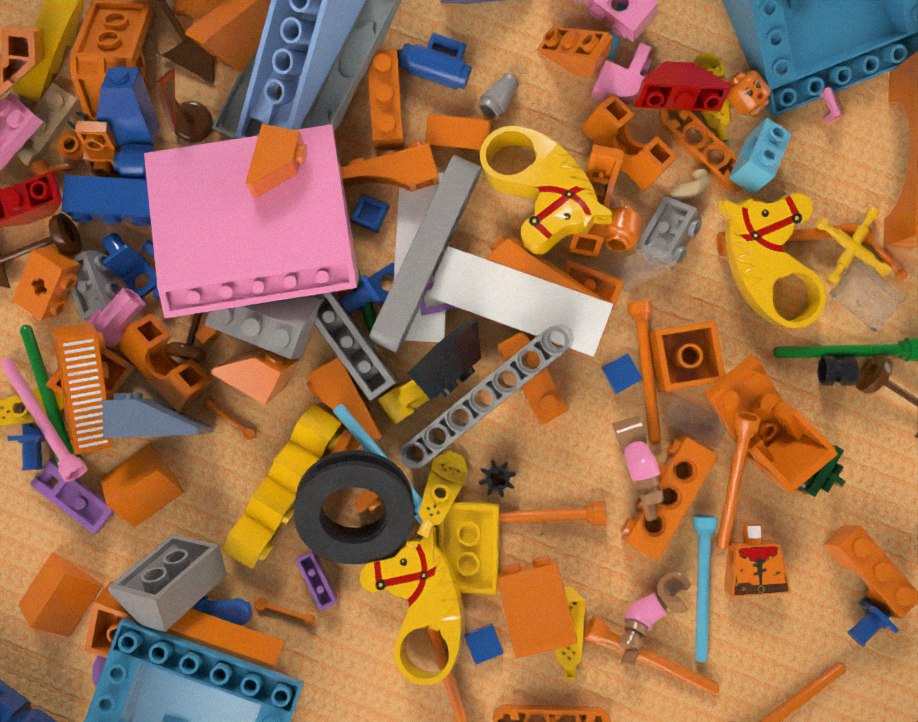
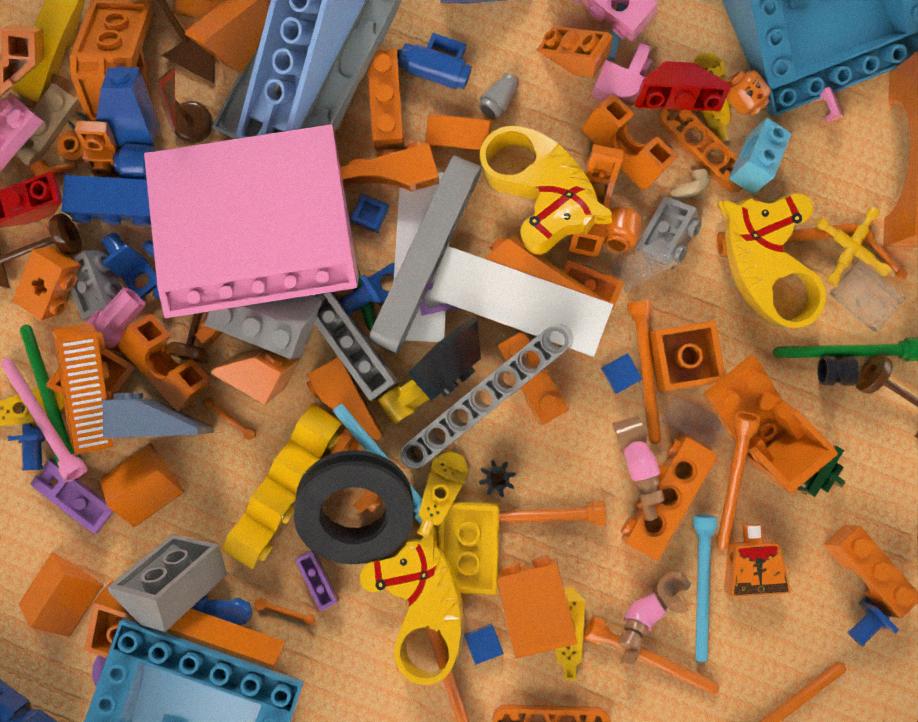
(275, 158): orange slope -> none

